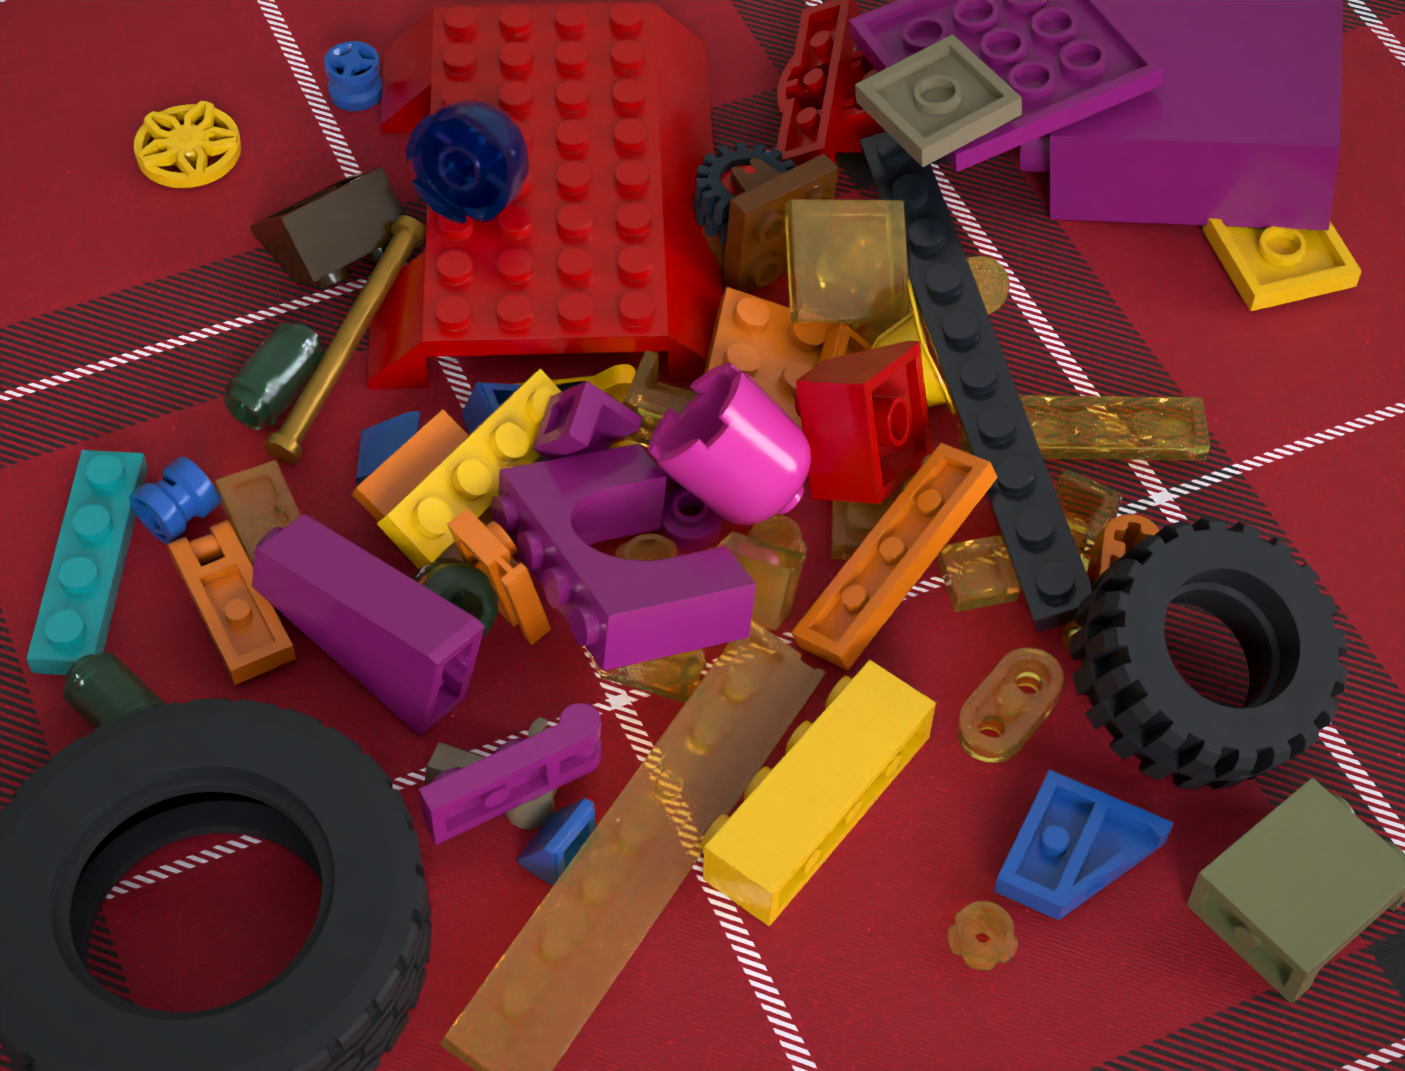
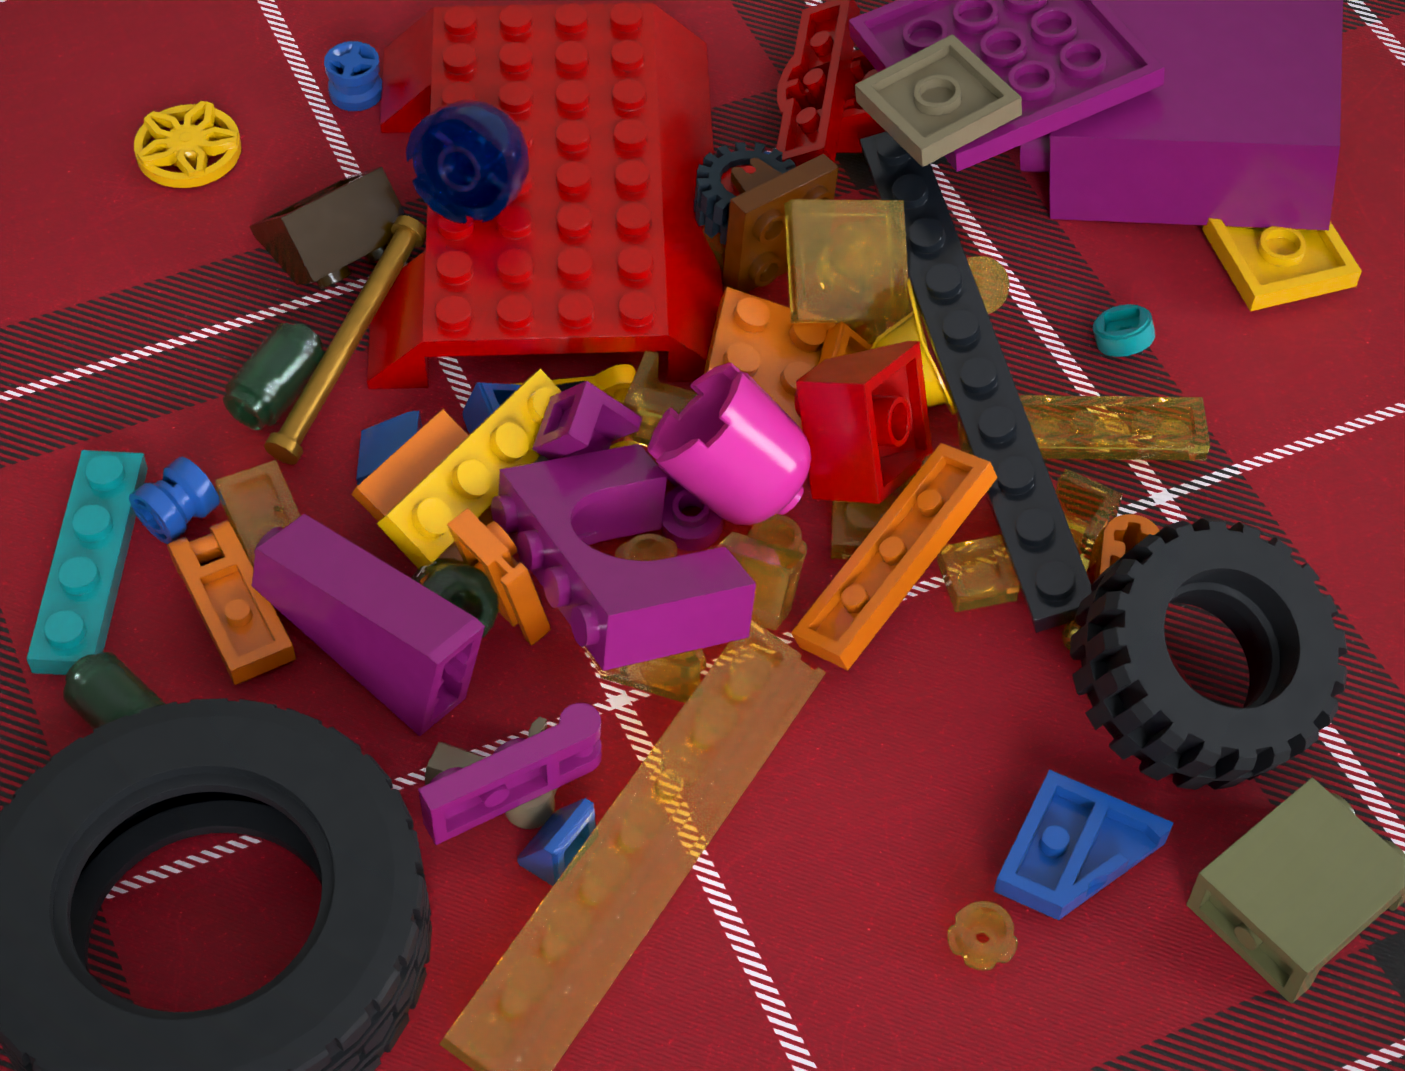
(816, 791): yellow brick -> none
(1006, 708): clear yellow plate -> none
(1124, 330): none -> teal tile

